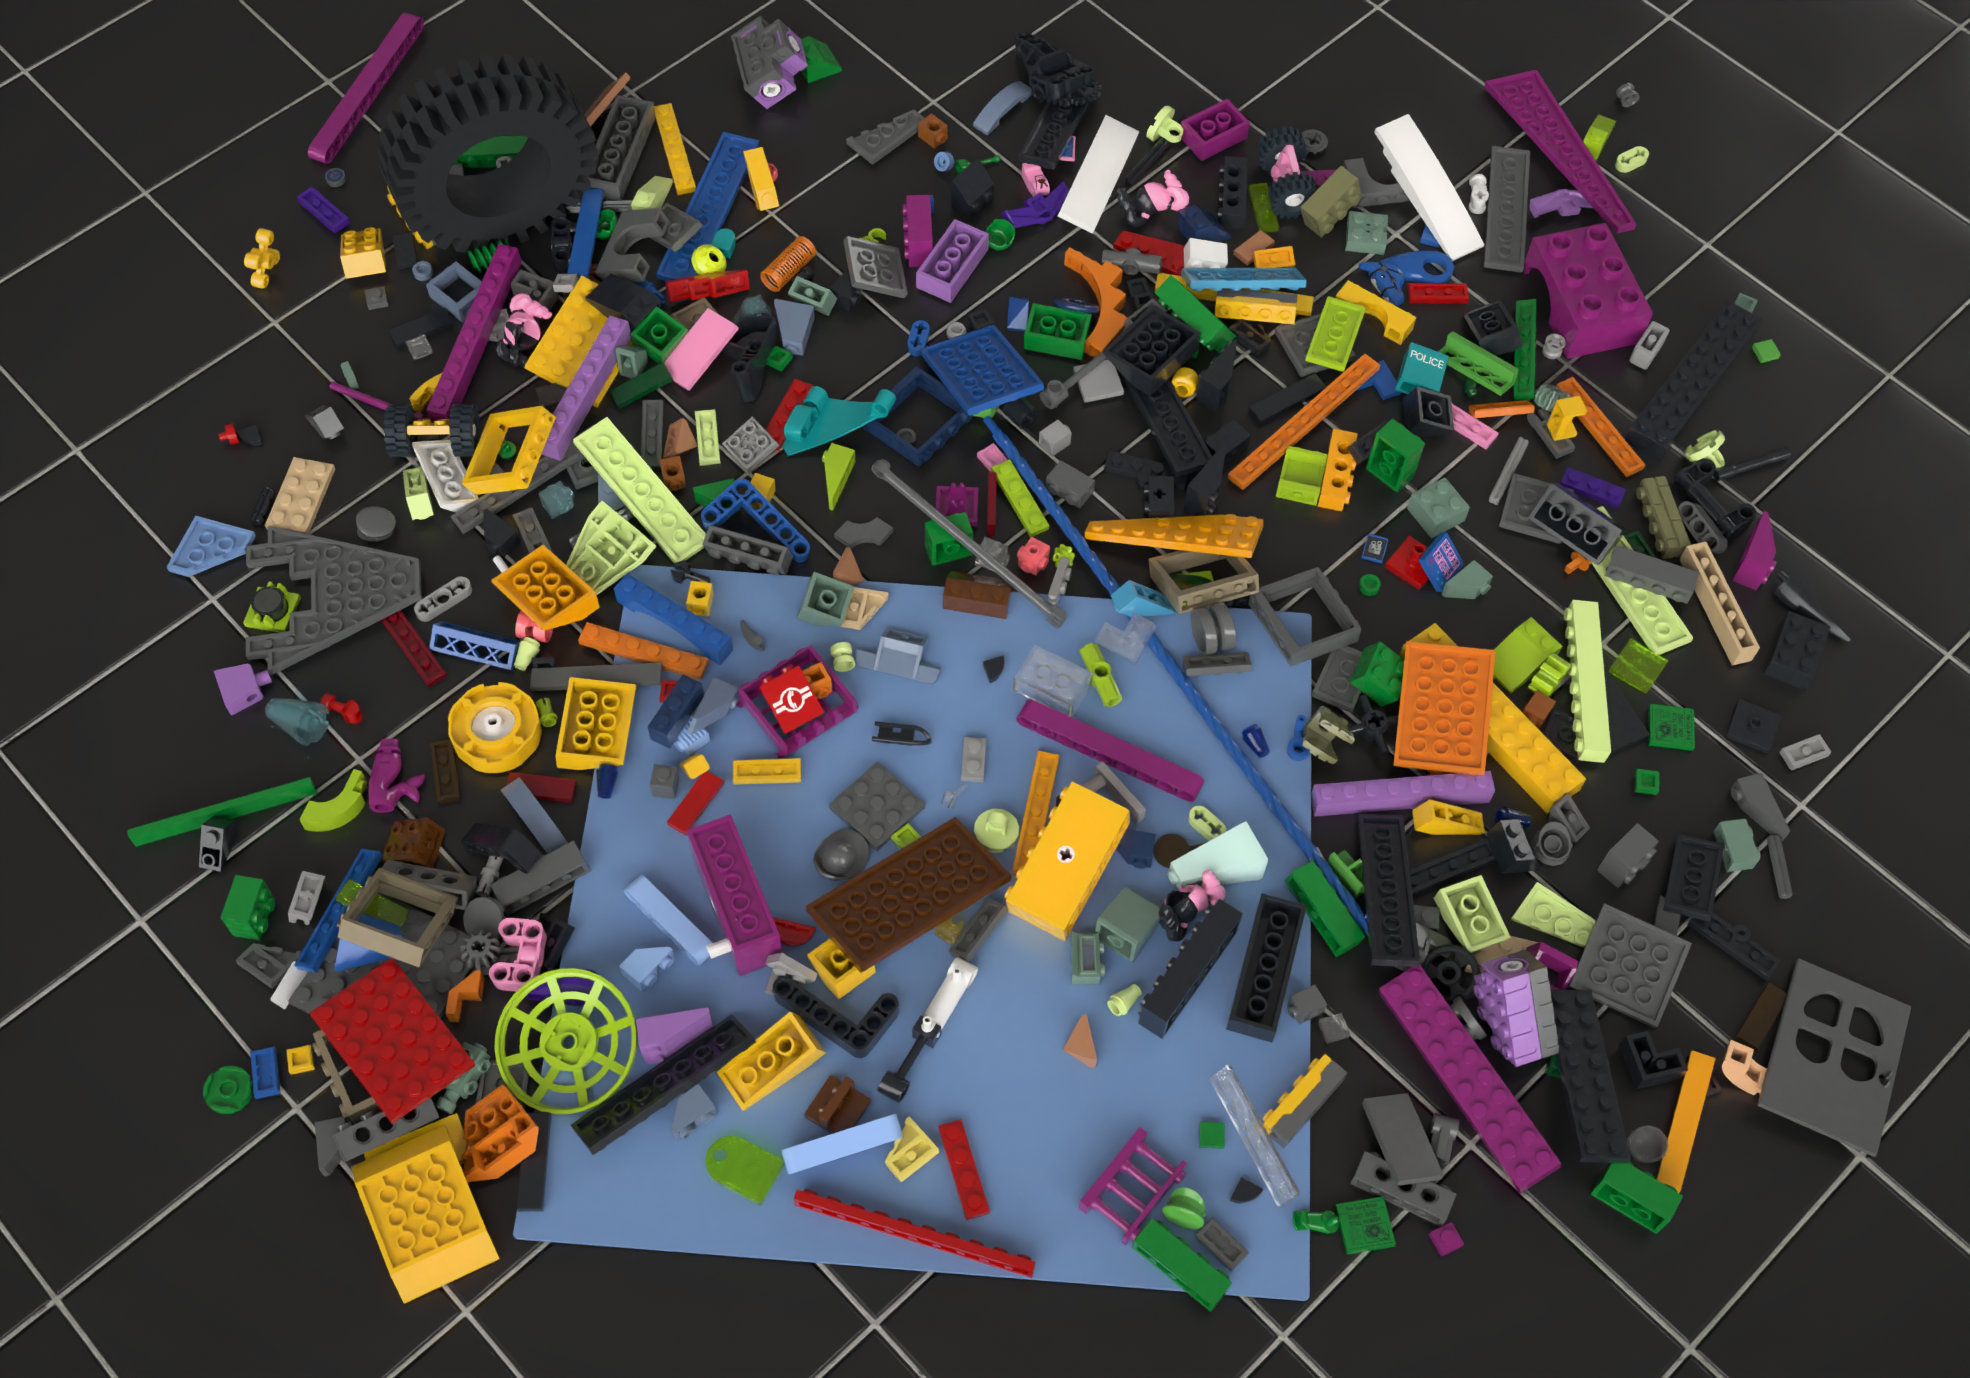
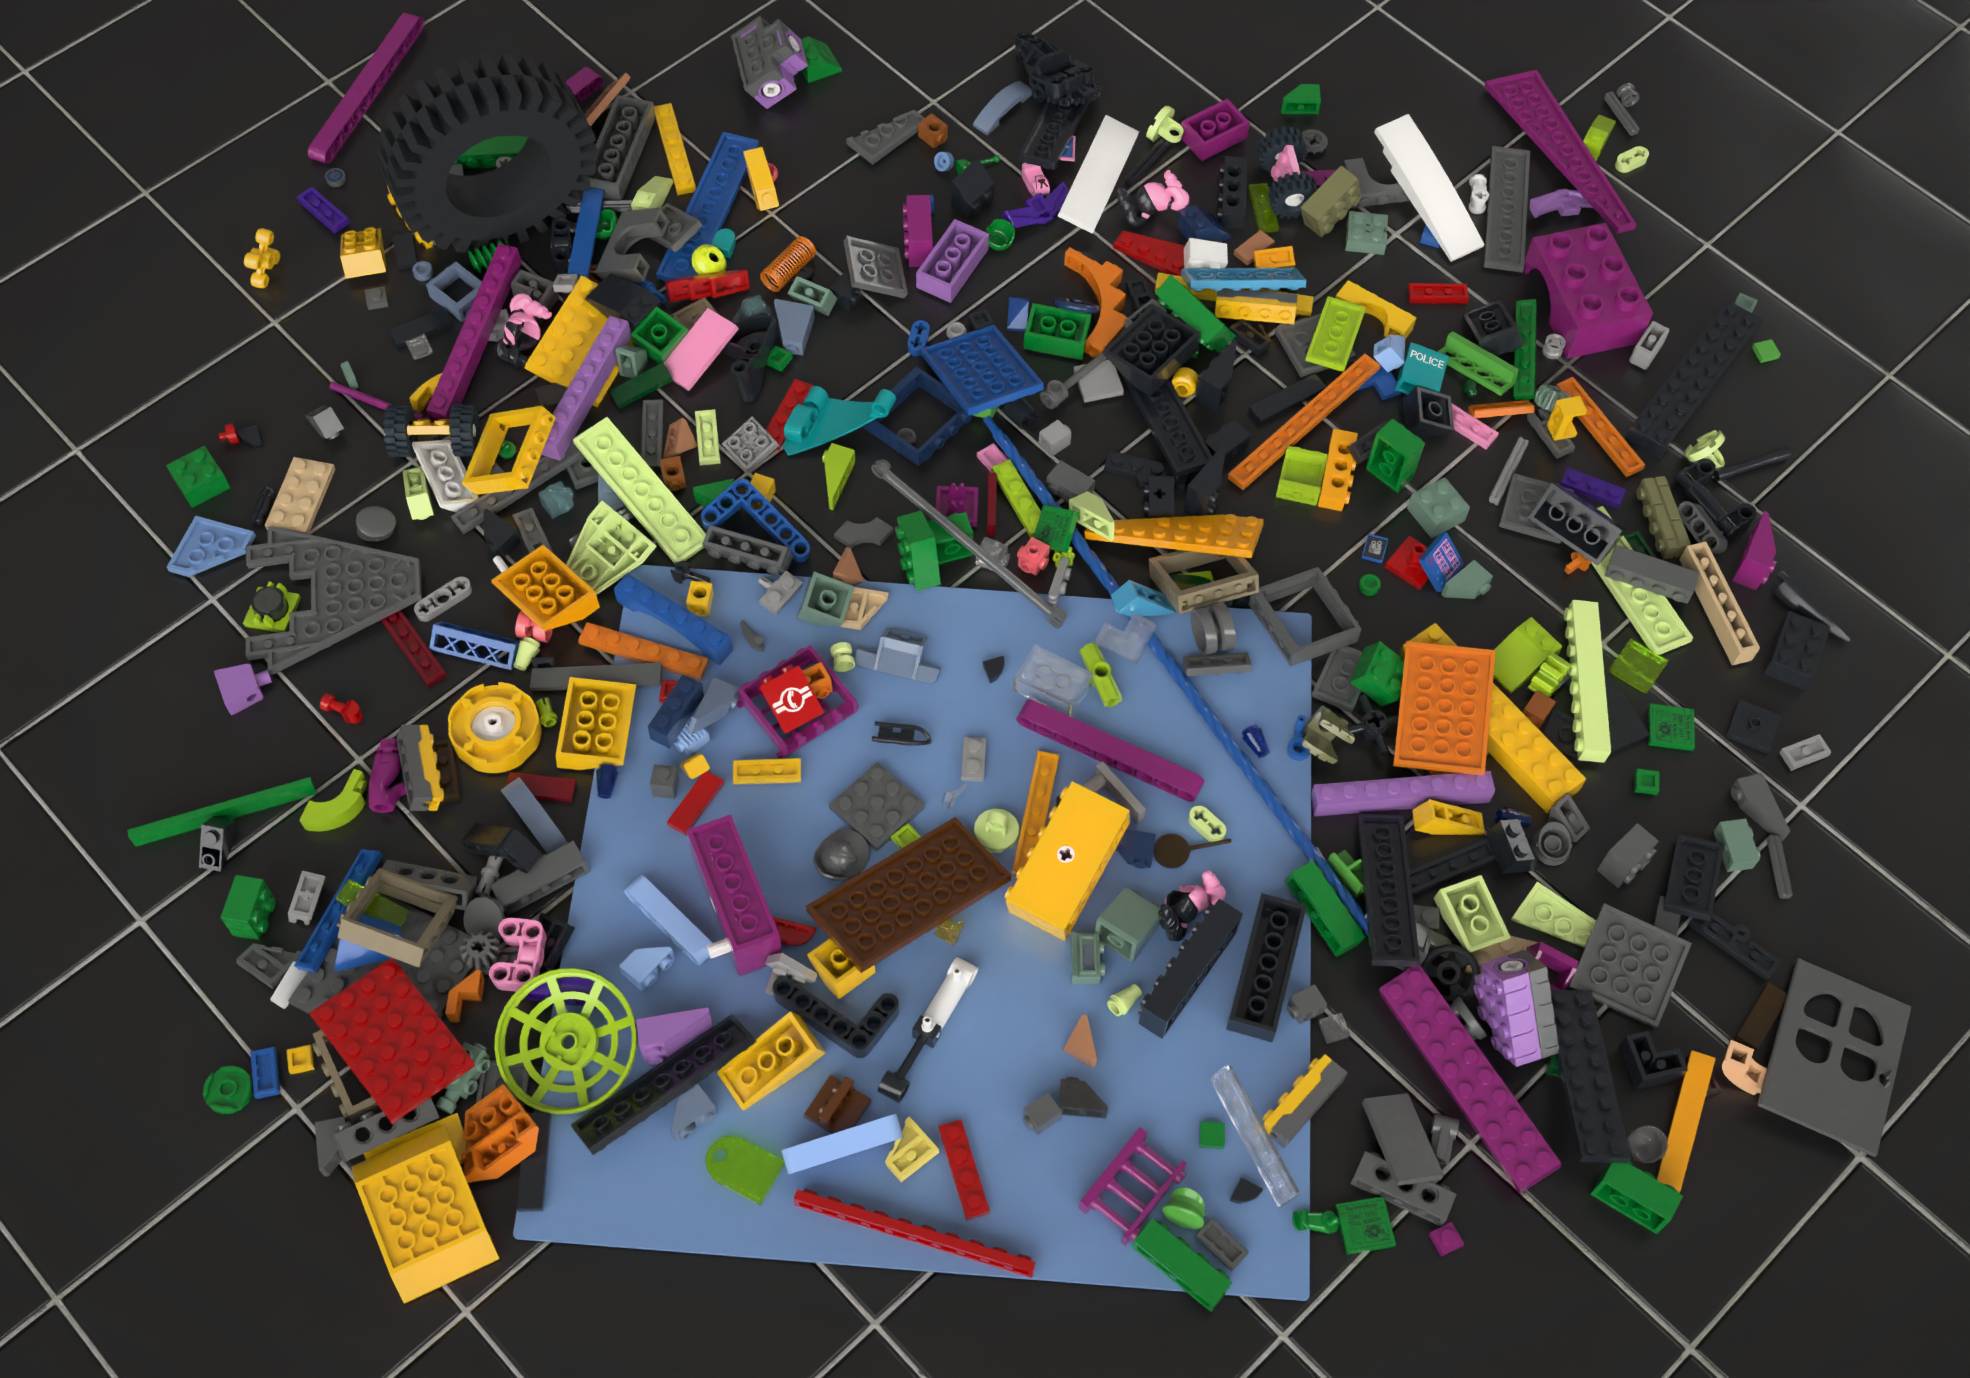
(198, 476): none -> green brick
(300, 719): clear light blue cone -> none
(414, 841): reddish brown bracket -> none
(419, 768): none -> dark grey piece
(585, 84): none -> magenta beam
(779, 592): none -> light grey plate
(875, 233): lime piece -> none
(918, 551): none -> green brick
(977, 595): reddish brown slope -> none
(978, 930): dark grey plate -> none
(1041, 1114): none -> dark grey brick
(1056, 527): none -> green tile
(1079, 1099): none -> clear smoke slope
(1093, 514): none -> yellowish green slope
(1133, 261): dark grey piece -> none
(1230, 856): light aqua slope -> none
(1302, 100): none -> green slope
(1390, 352): none -> light blue slope
(1391, 272): blue animal -> none
(1621, 113): none -> dark grey axle

